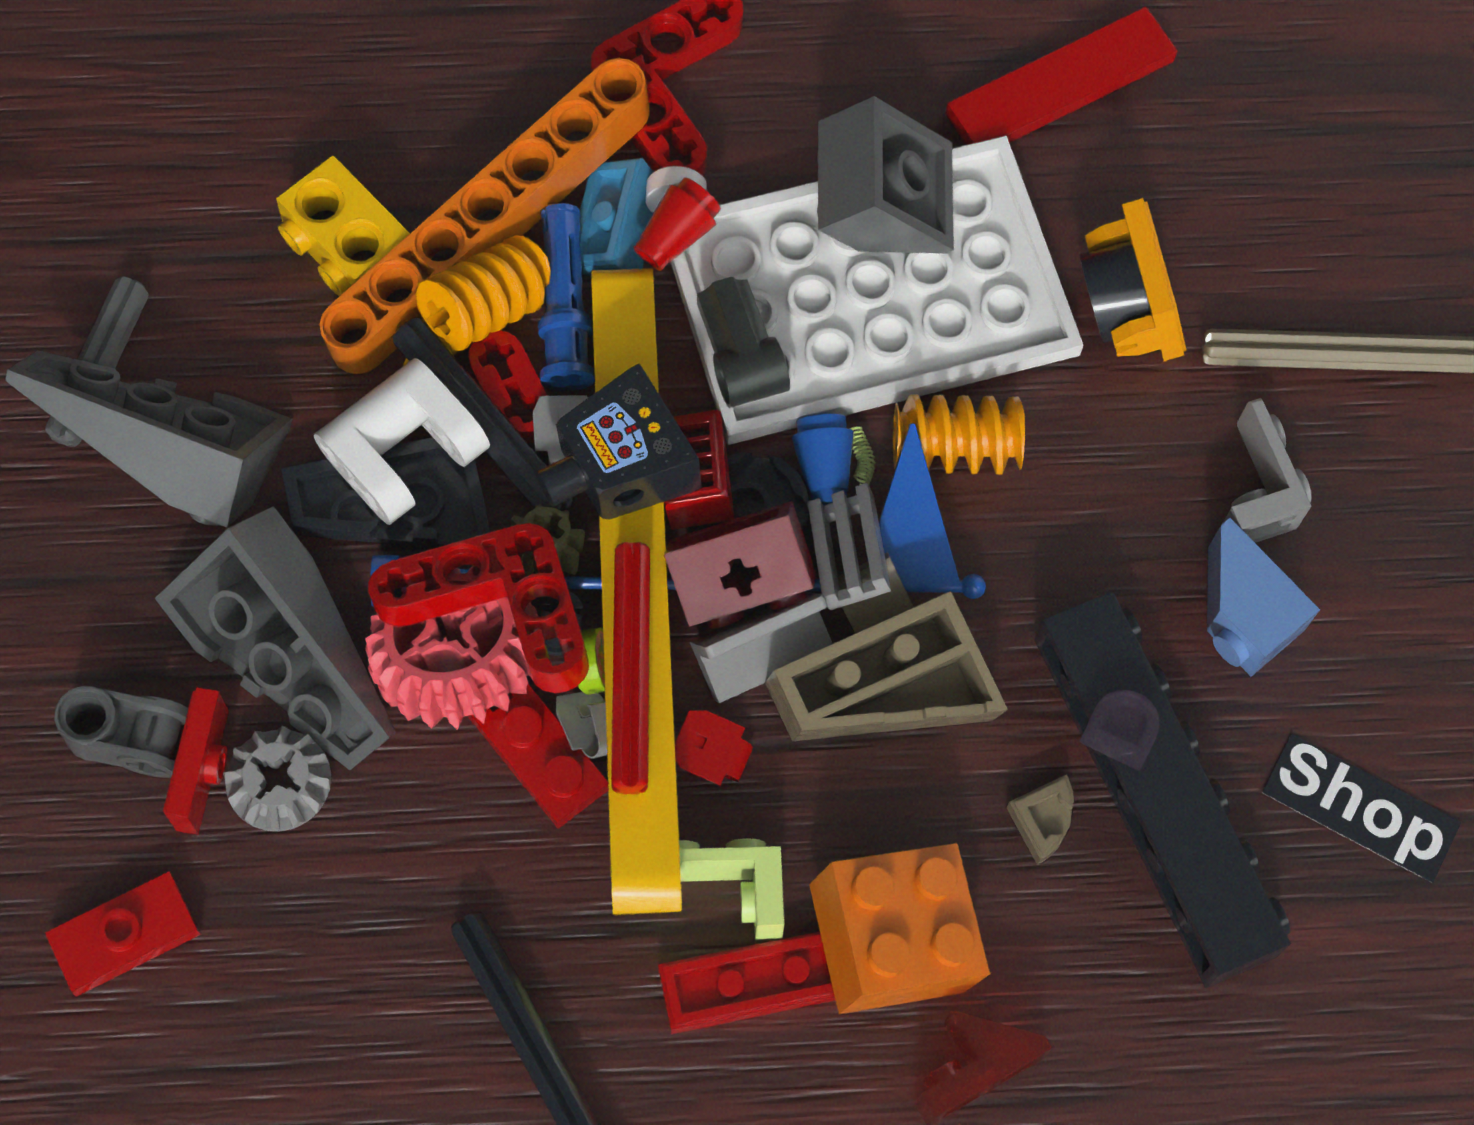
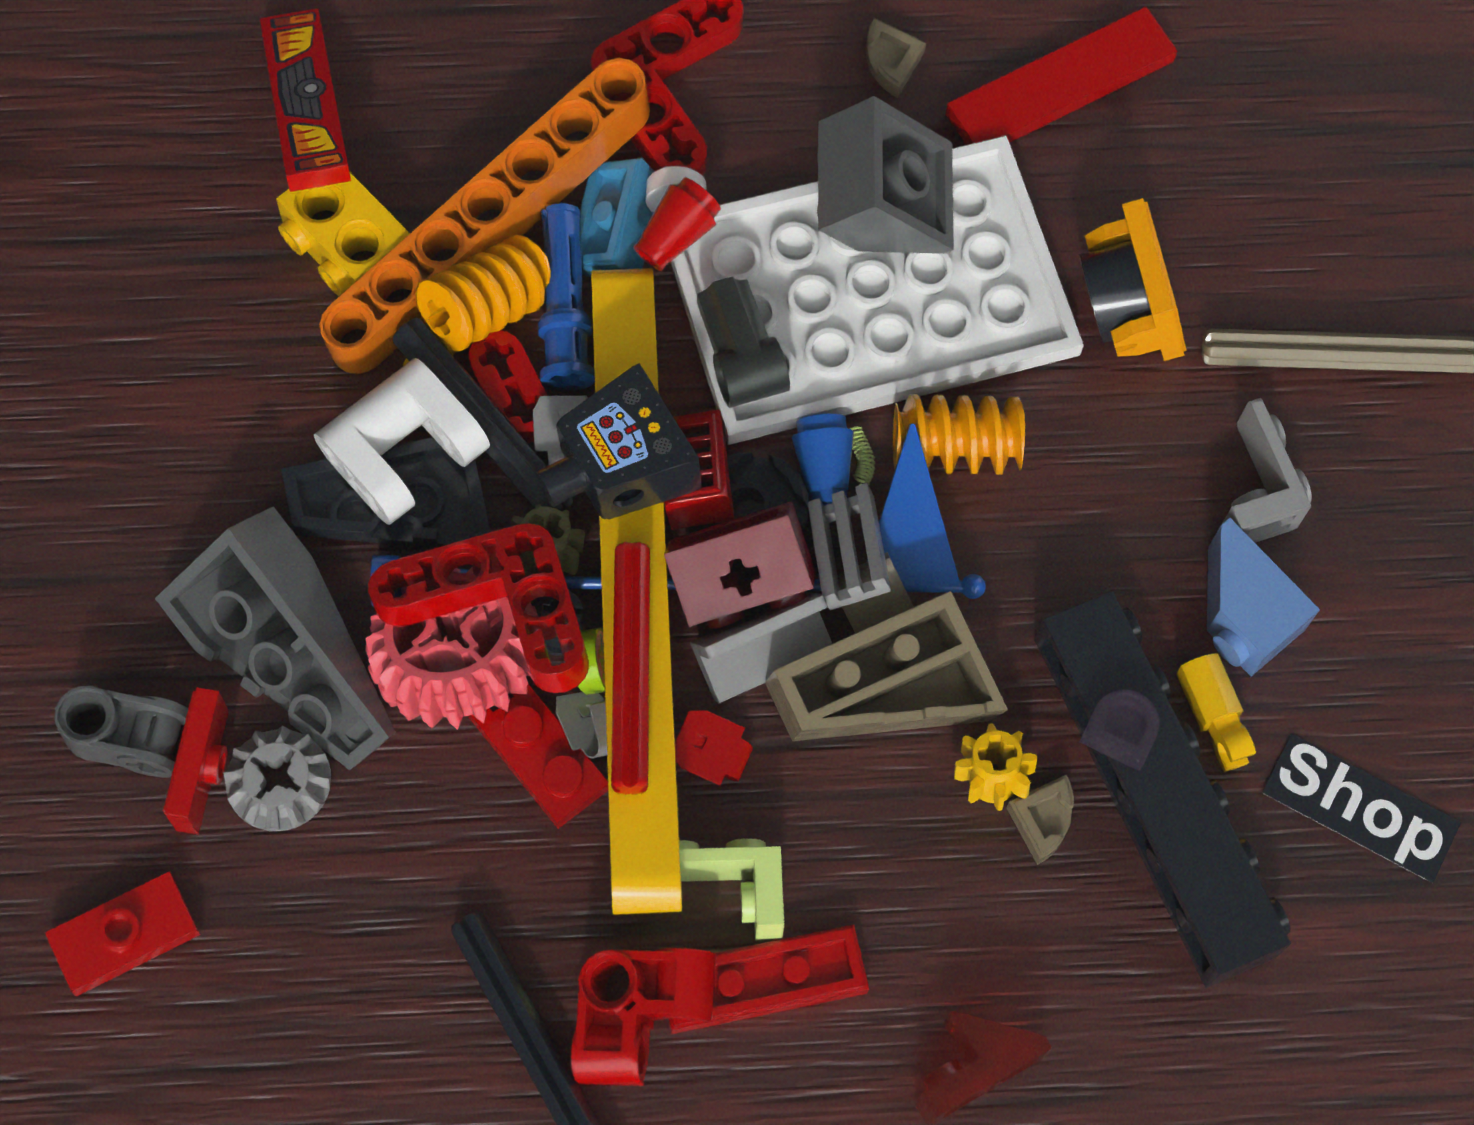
(107, 339): dark grey axle -> none
(178, 447): dark grey wedge -> none
(304, 100): none -> tile
(614, 1036): none -> red piece
(892, 56): none -> dark tan tile
(898, 928): orange brick -> none
(977, 767): none -> yellow gear
(1216, 709): none -> yellow bar

